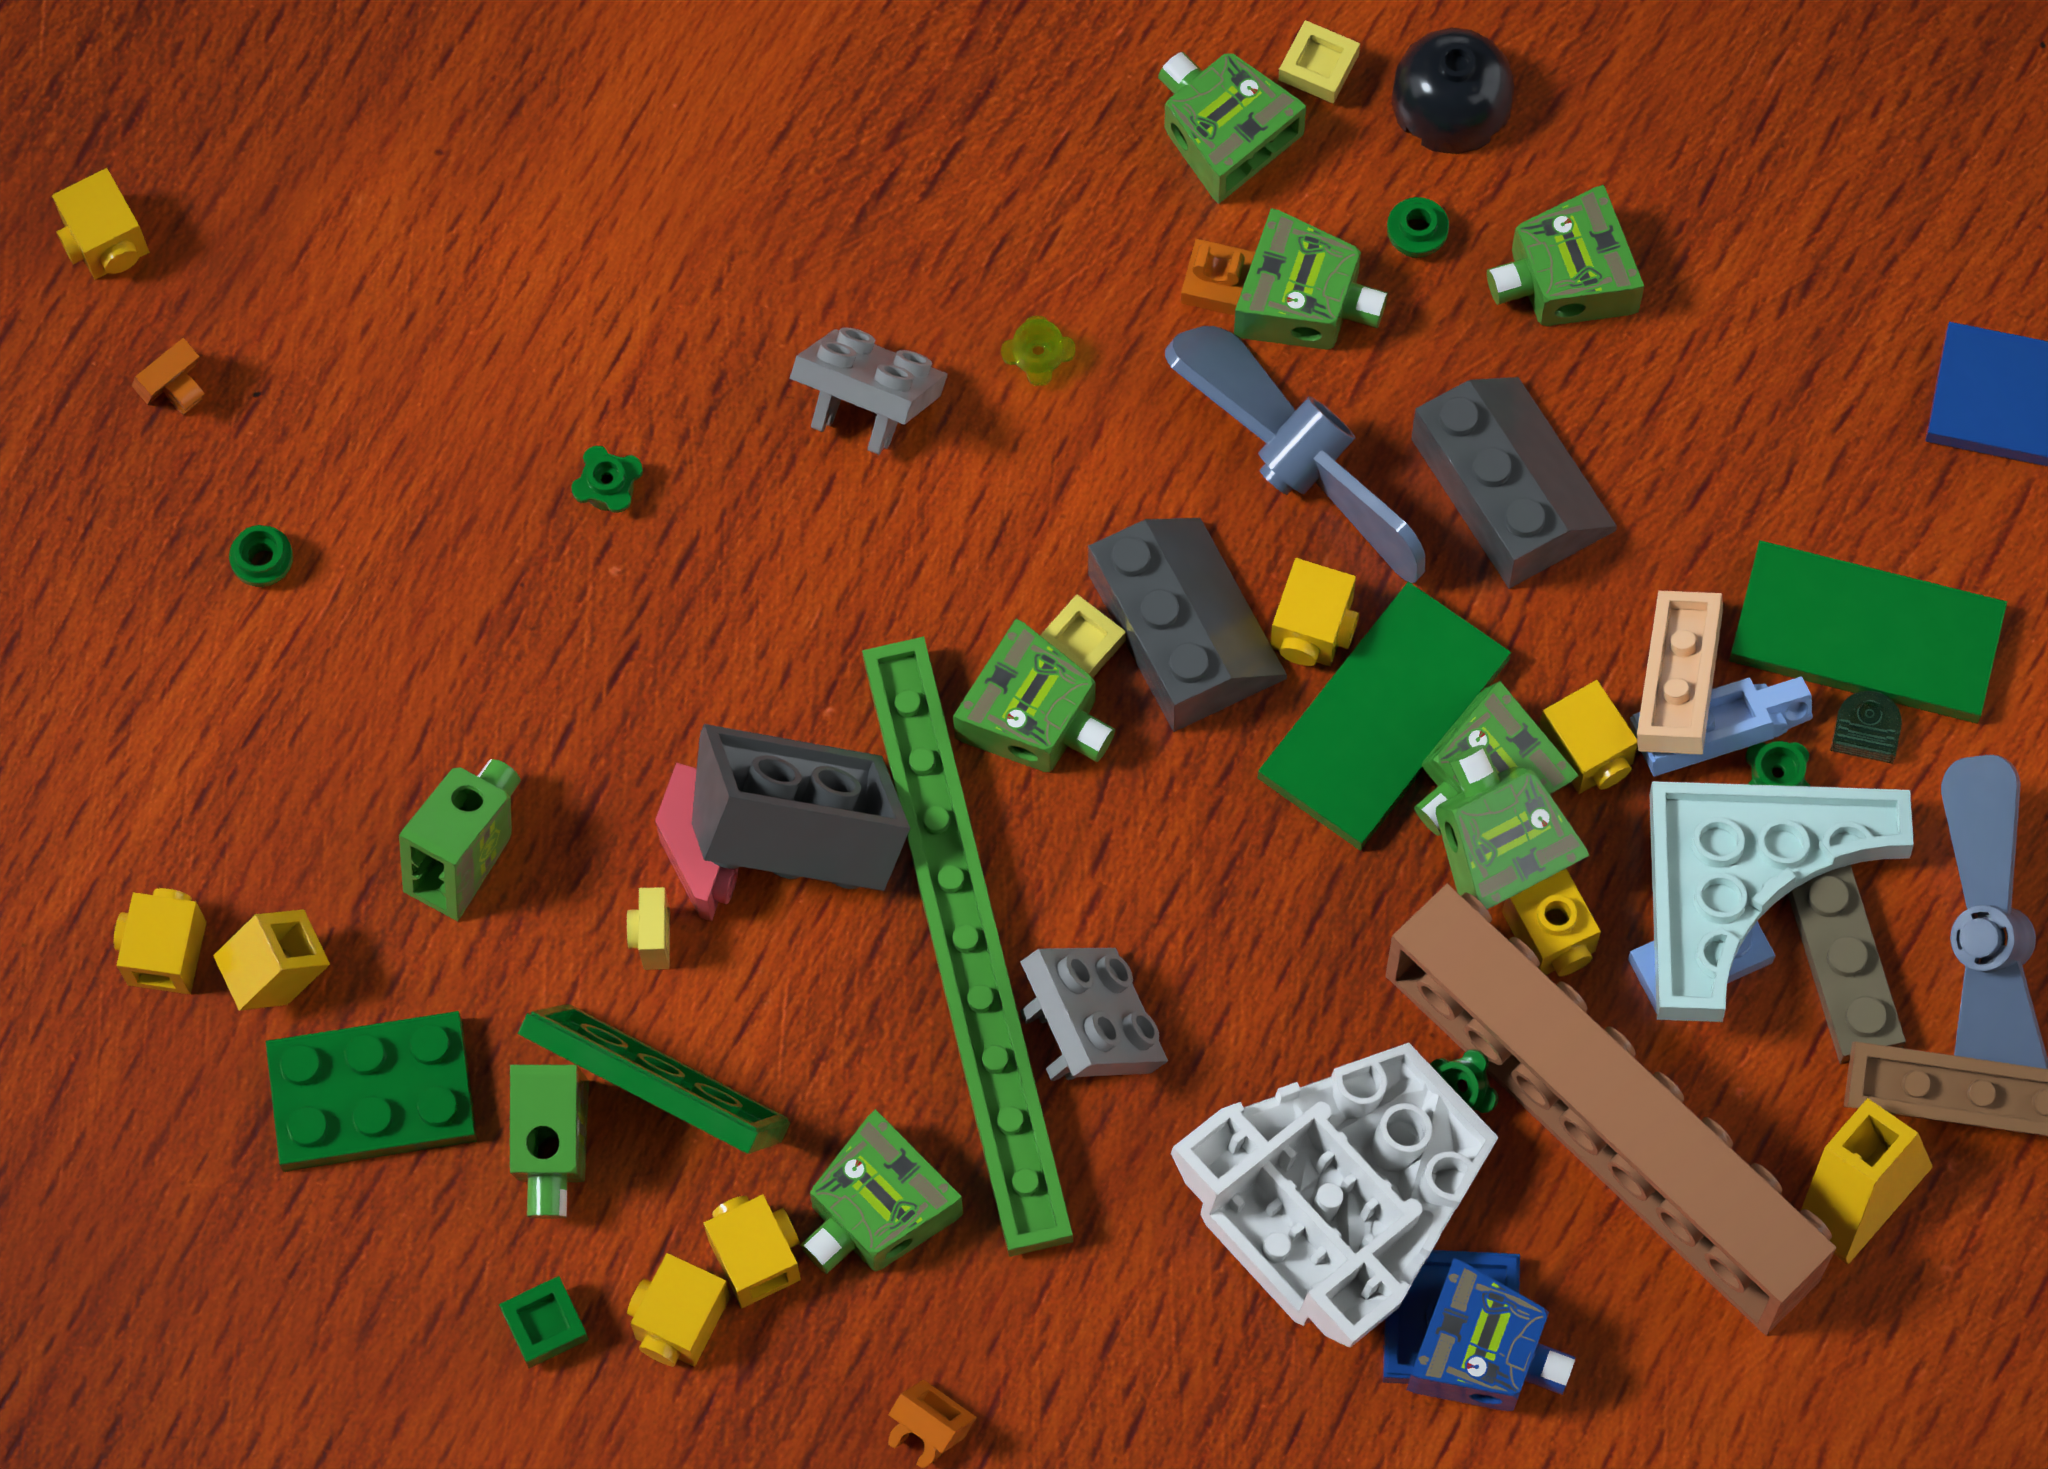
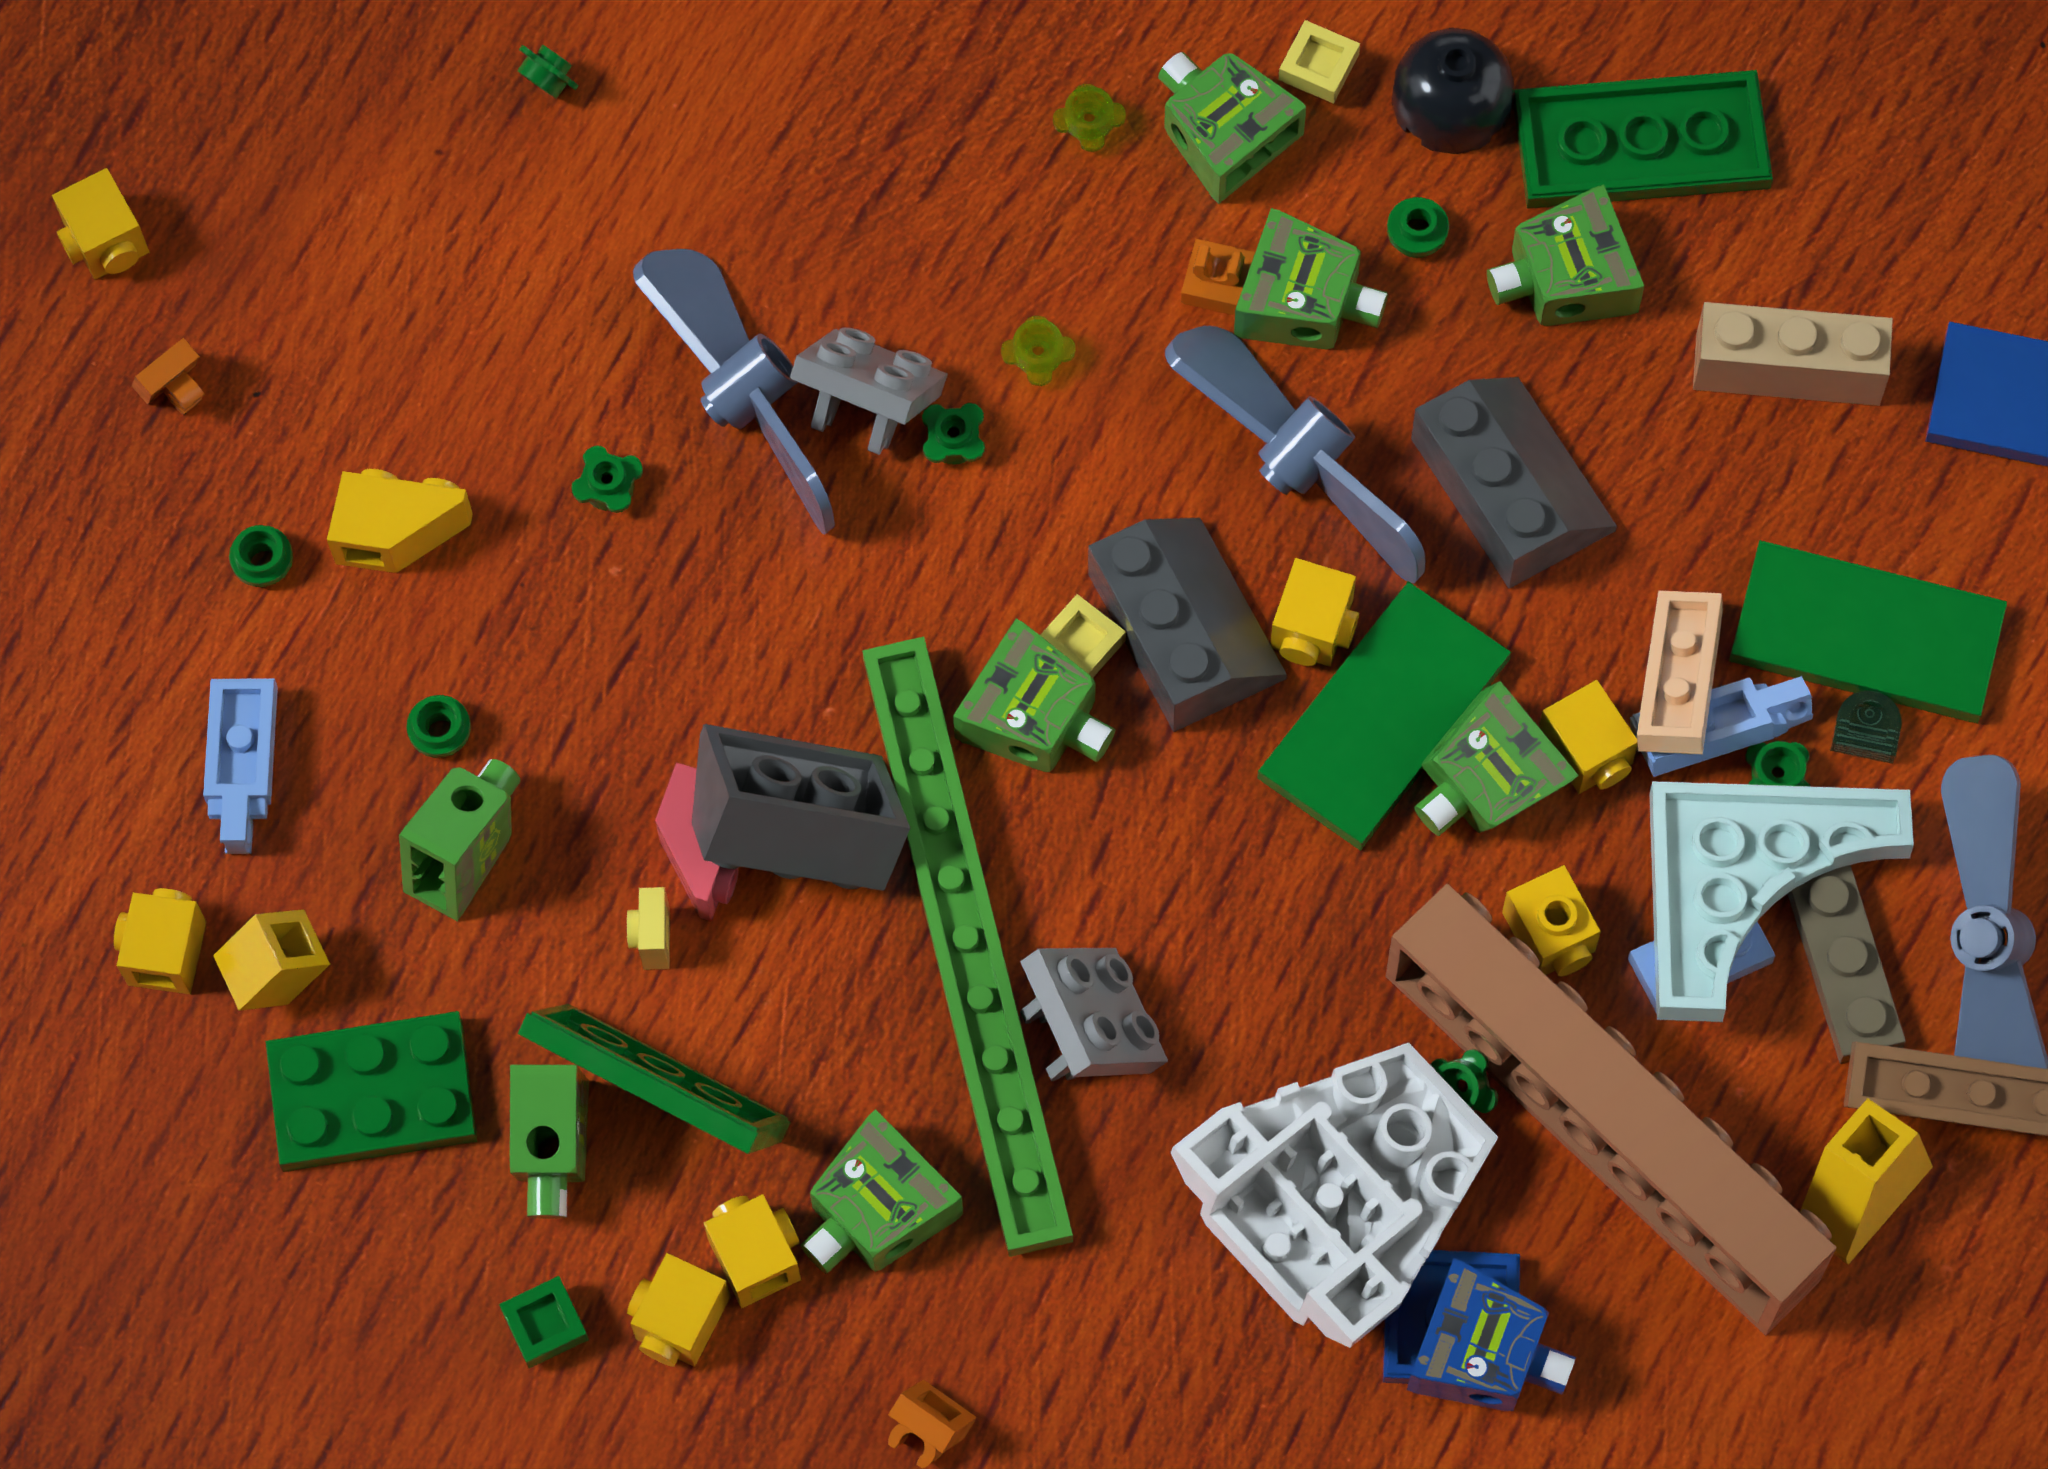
(240, 757): none -> light blue hinge
(393, 521): none -> yellow slope
(438, 709): none -> green plate
(546, 70): none -> green plate
(743, 372): none -> sand blue piece
(958, 449): none -> green plate
(1089, 100): none -> clear neon green plate
(1503, 830): bright green torso -> none
(1643, 138): none -> green tile
(1792, 353): none -> tan brick

